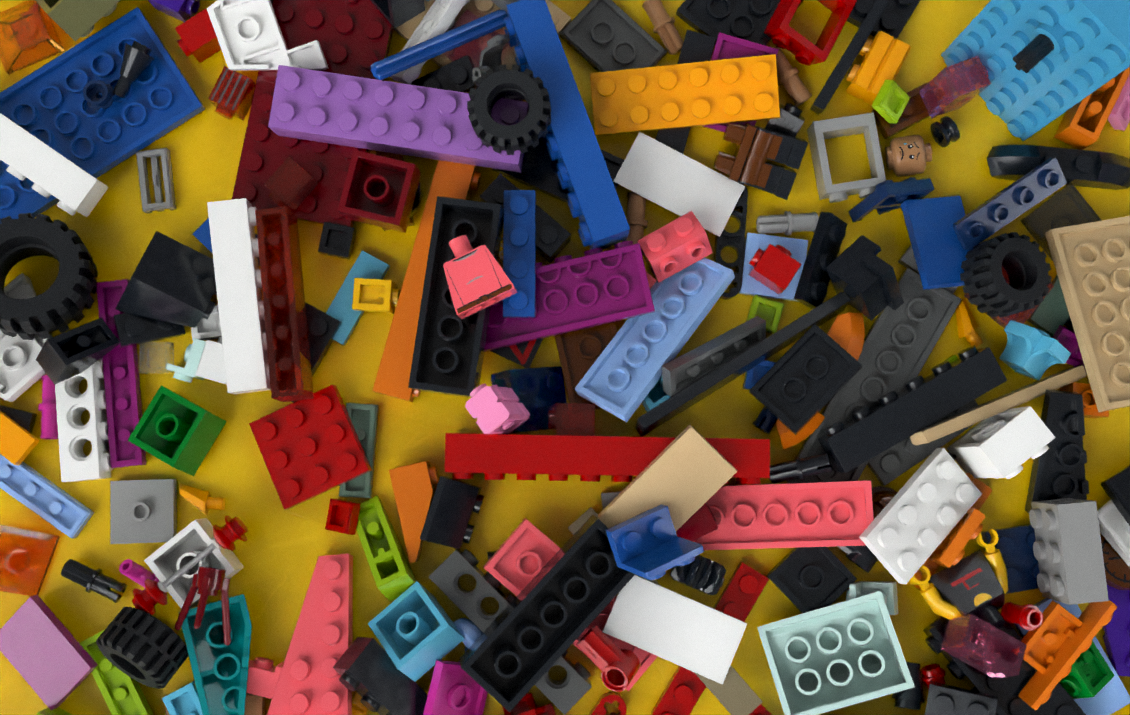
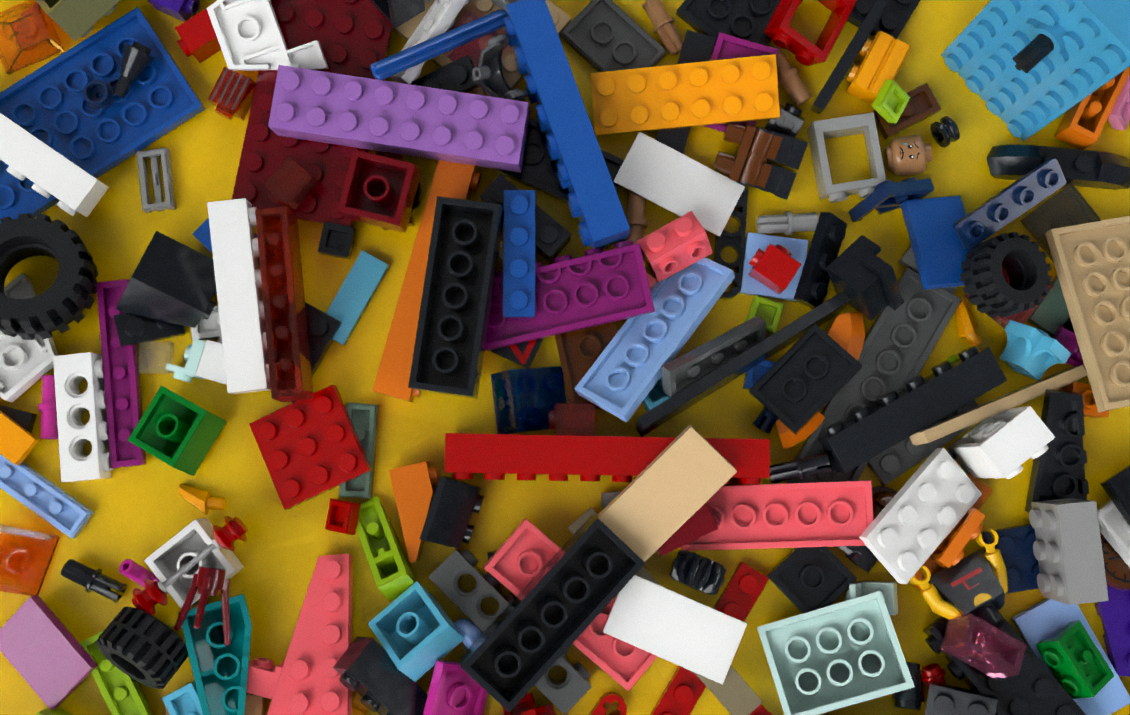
(76, 350): black slope -> none
(143, 511): light grey plate -> none
(375, 295): yellow bracket -> none
(475, 278): coral torso -> none
(496, 409): bright pink brick -> none
(504, 84): black tyre -> none
(616, 664): red piece -> none
(650, 545): blue bracket -> none
(955, 86): clear pink brick -> none
(1026, 616): red pin -> none
(1058, 645): orange bracket -> none

